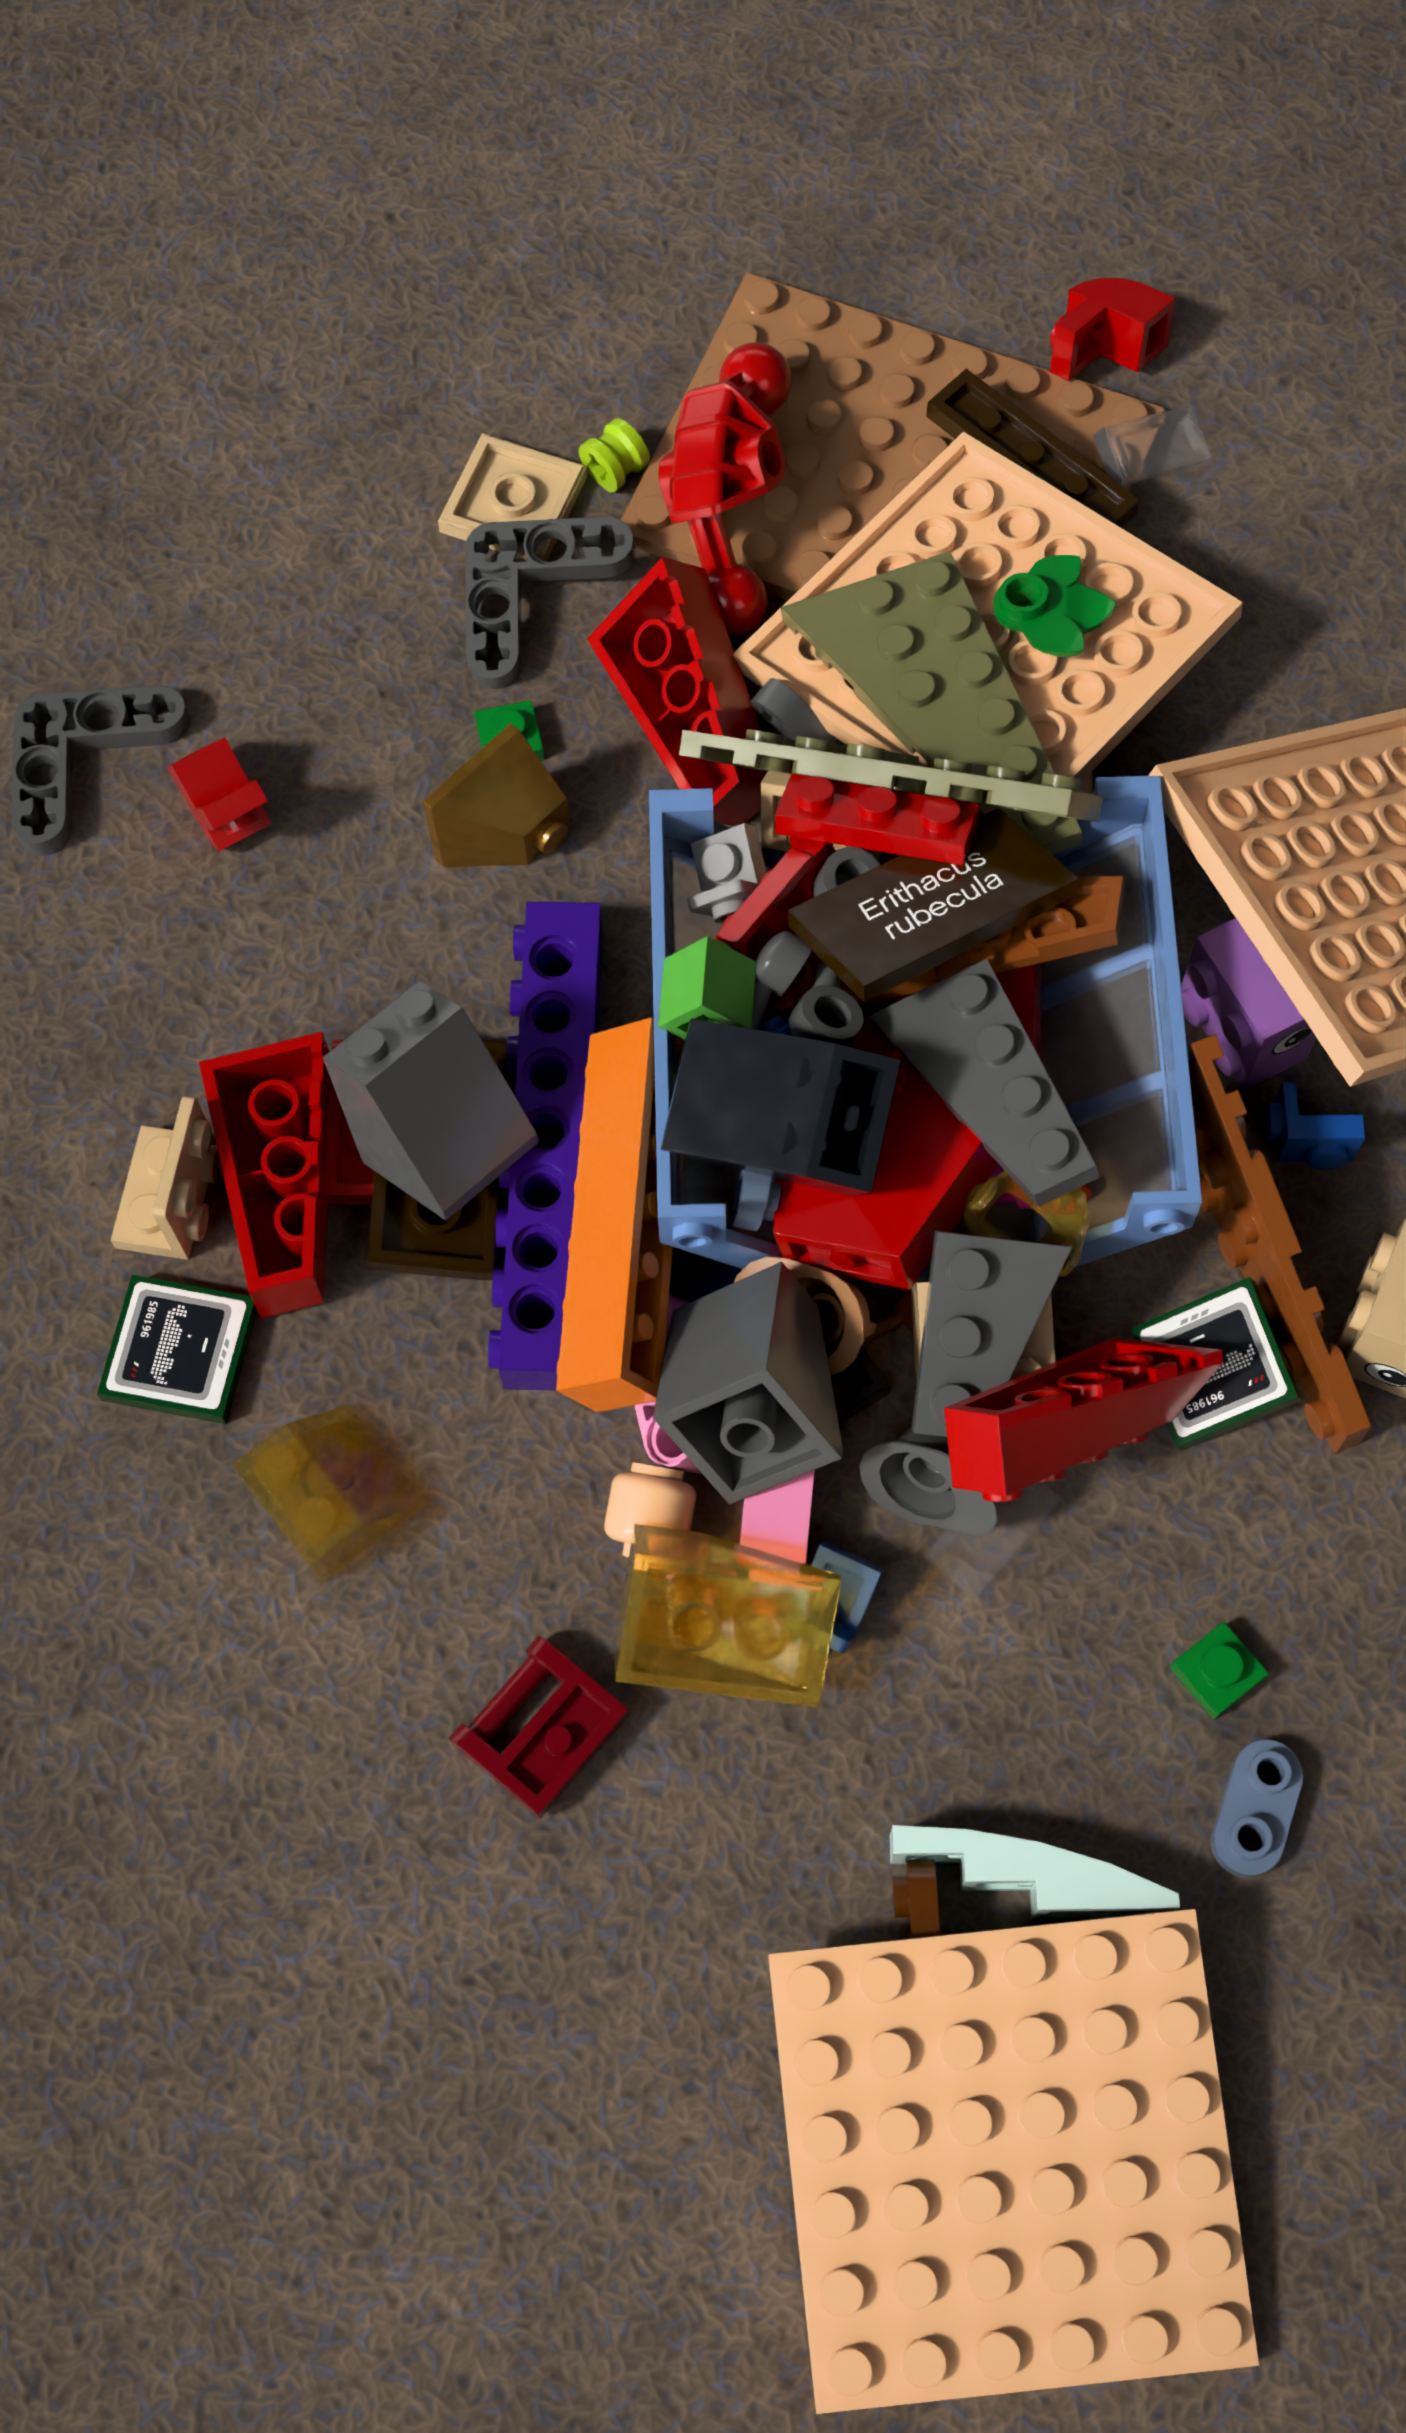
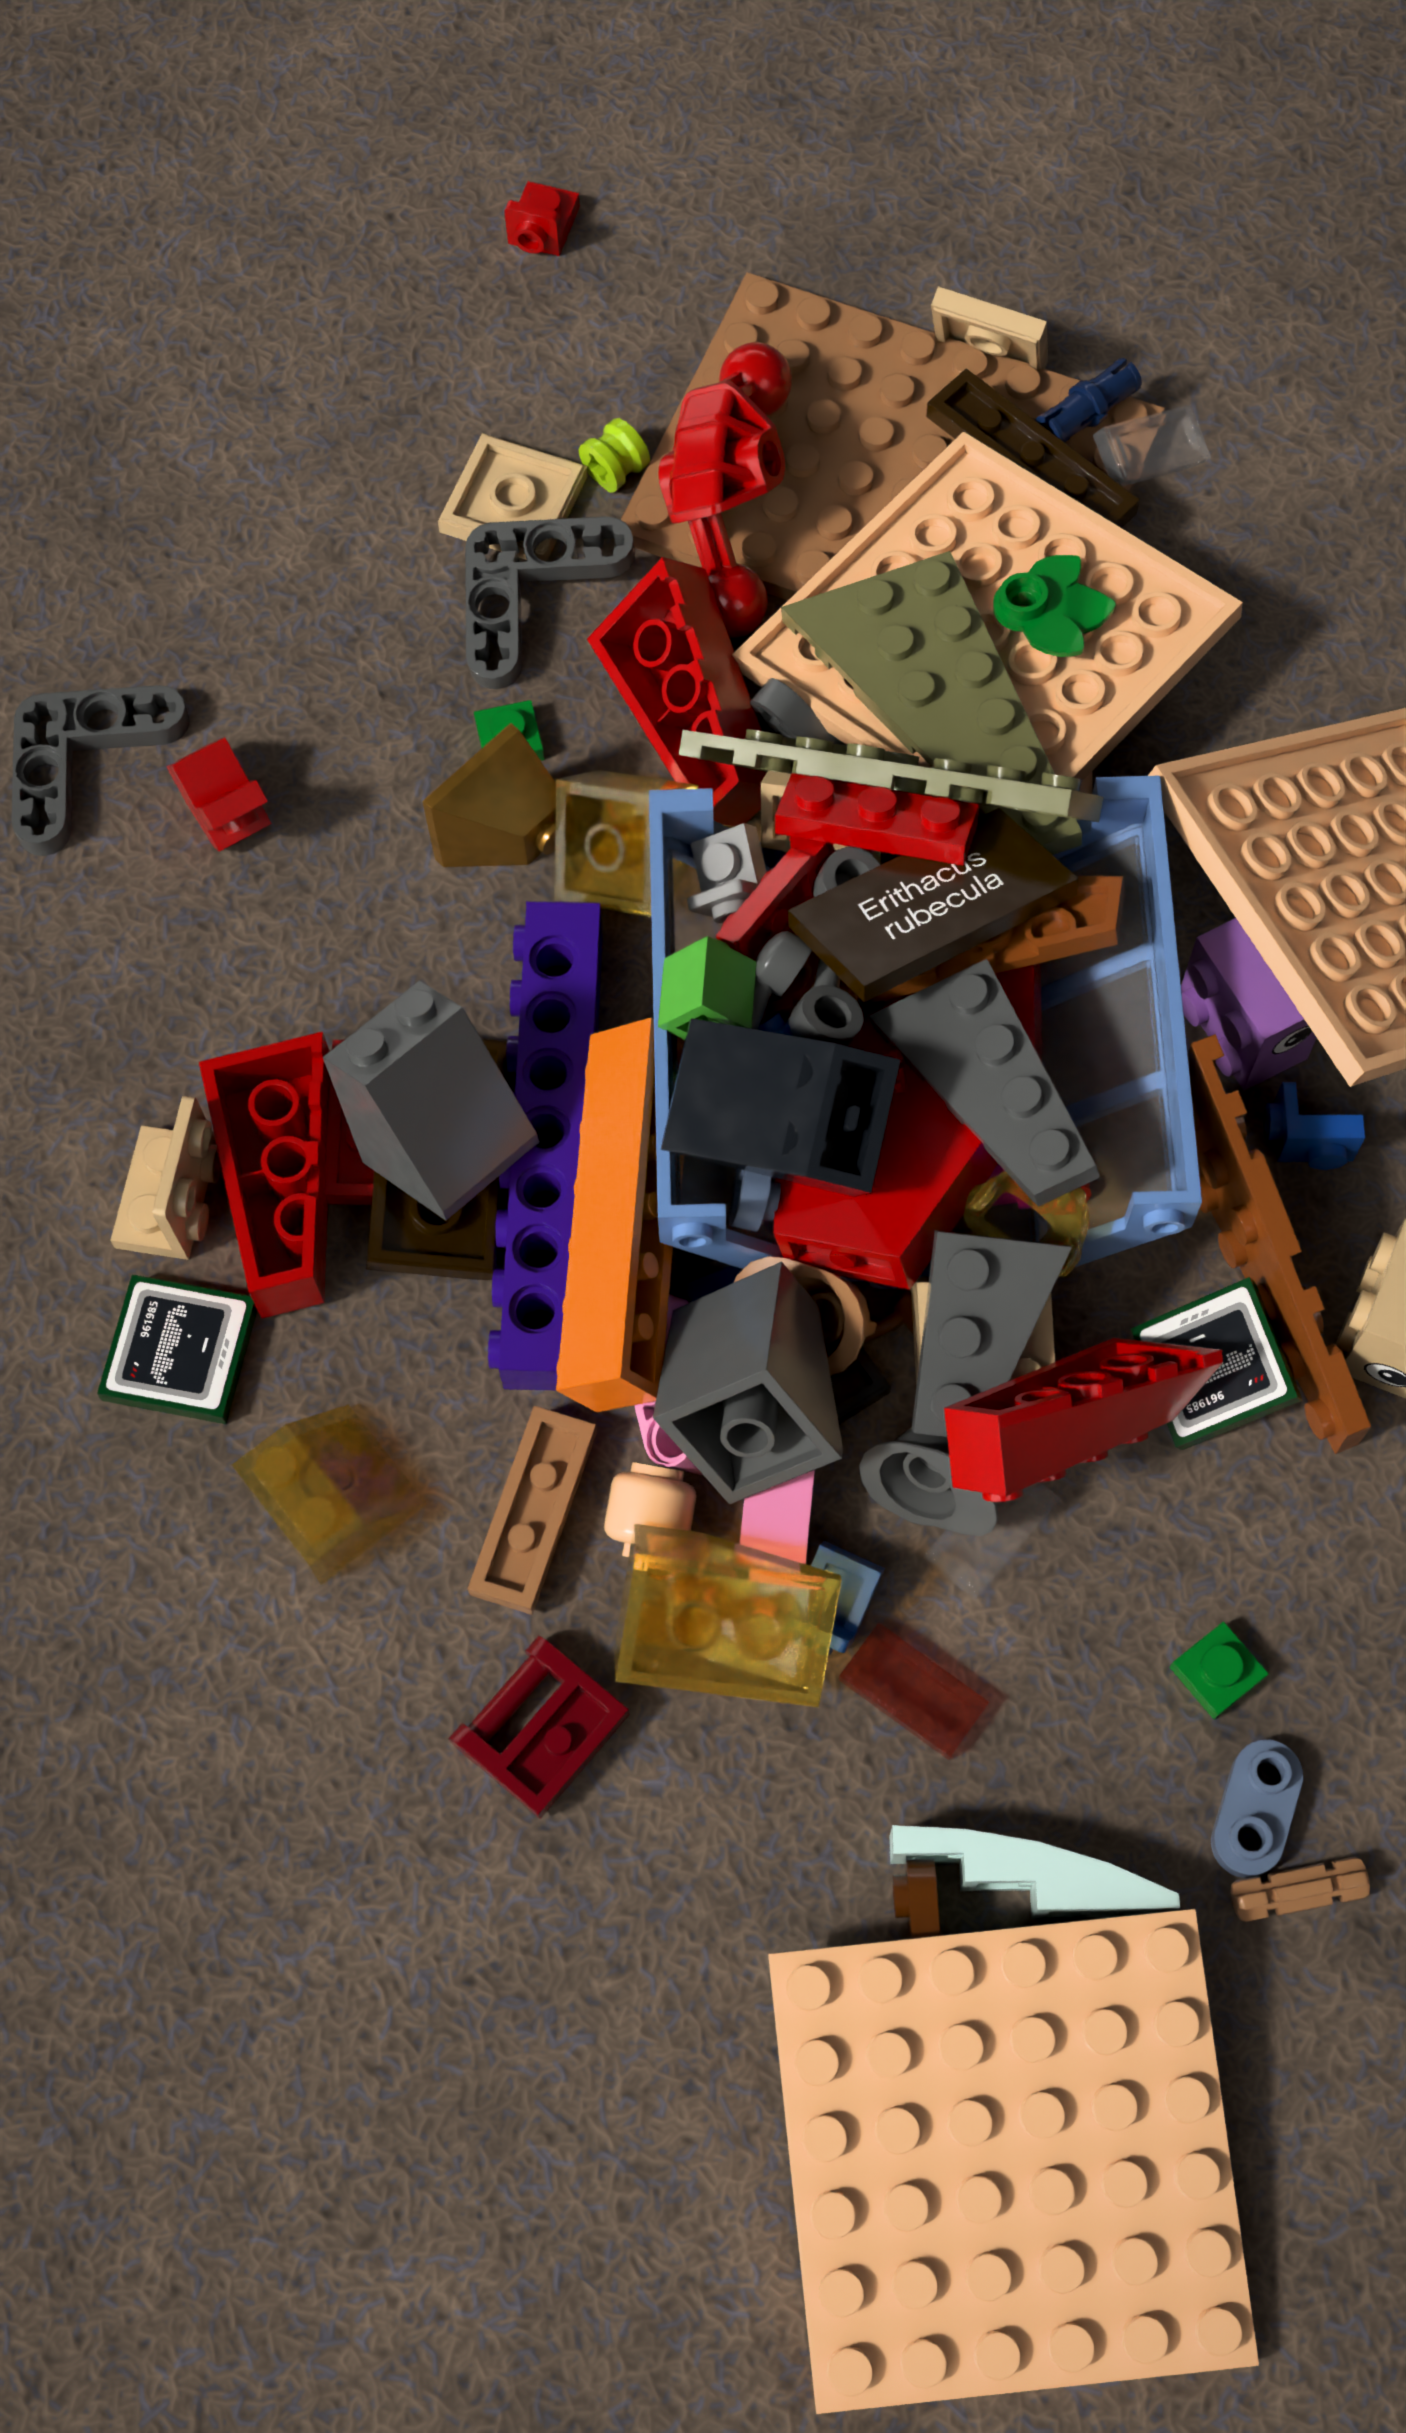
(532, 1510): none -> medium nougat plate
(541, 218): none -> red bracket
(605, 839): none -> clear yellow slope
(913, 1691): none -> clear red tile
(990, 328): none -> tan tile
(1091, 400): none -> dark blue pin
(1113, 320): red brick -> none
(1300, 1889): none -> medium nougat axle

